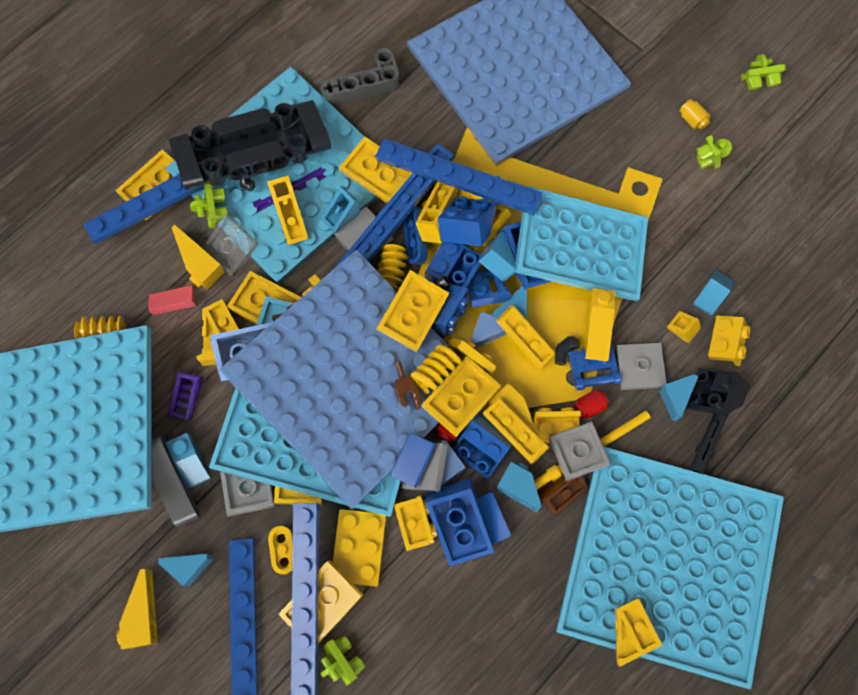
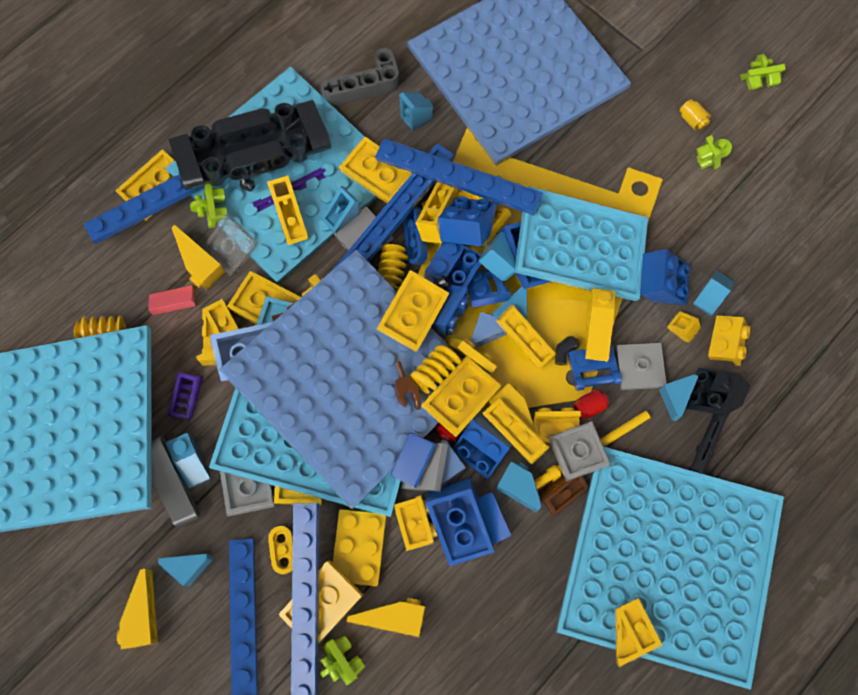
(397, 617): none -> yellow slope
(415, 109): none -> dark azure slope
(664, 278): none -> blue slope

